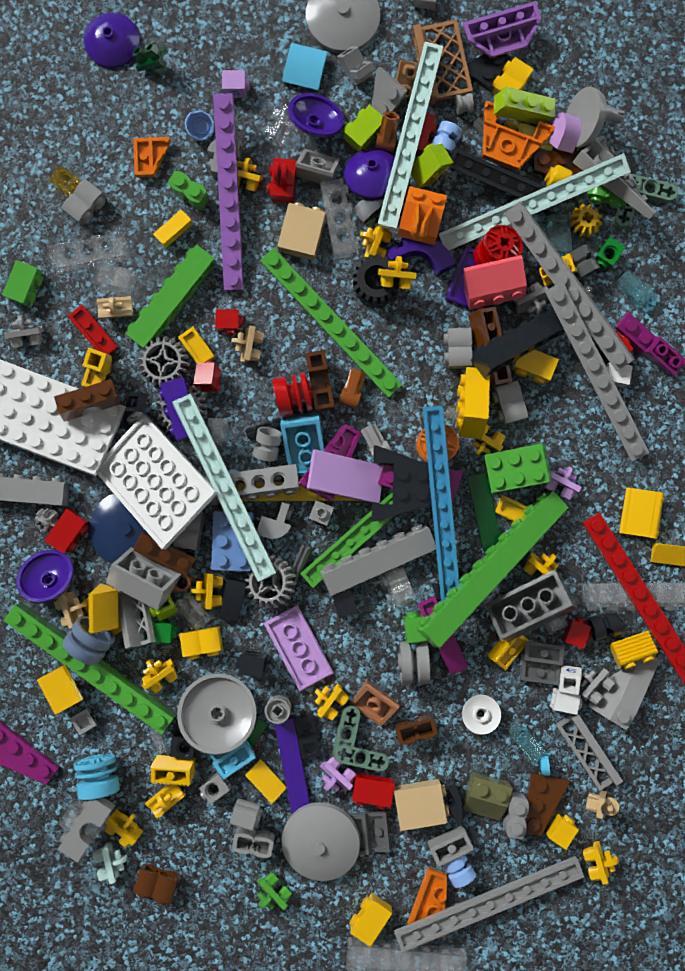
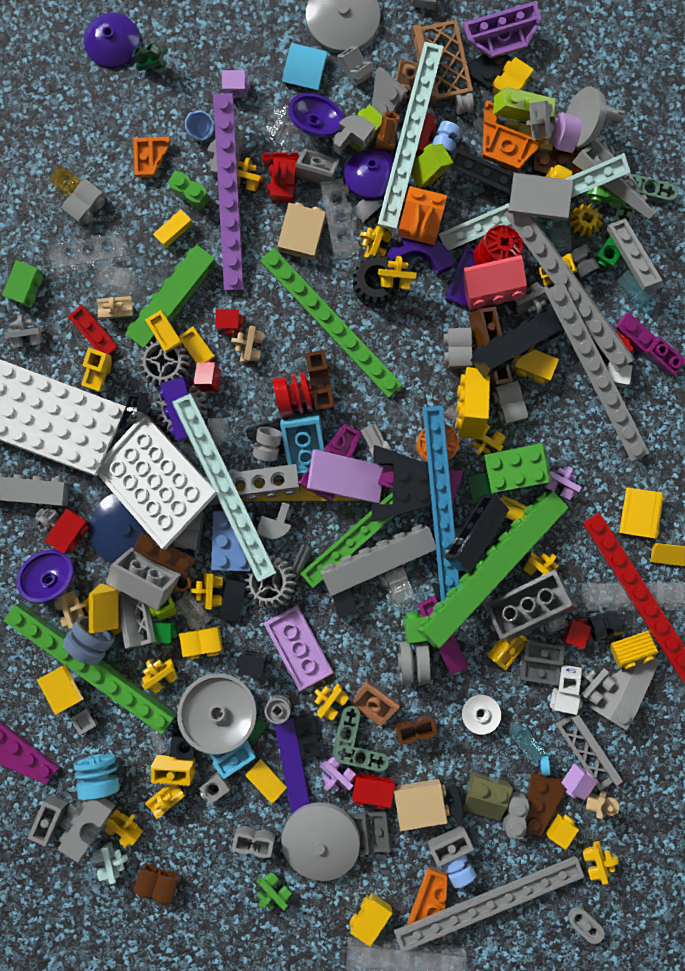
(47, 820): none -> light grey brick
(73, 403): reddish brown arch -> none
(163, 331): none -> yellow tile
(246, 814): light grey brick -> none
(267, 158): none -> red axle
(321, 513): light grey brick -> none
(351, 393): dark orange piece -> none
(355, 129): none -> light grey brick
(476, 533): none -> black brick
(540, 120): none -> light grey hips
(540, 196): none -> light grey tile
(579, 782): none -> lavender brick
(584, 925): none -> light grey plate
(635, 255): none -> light grey fence

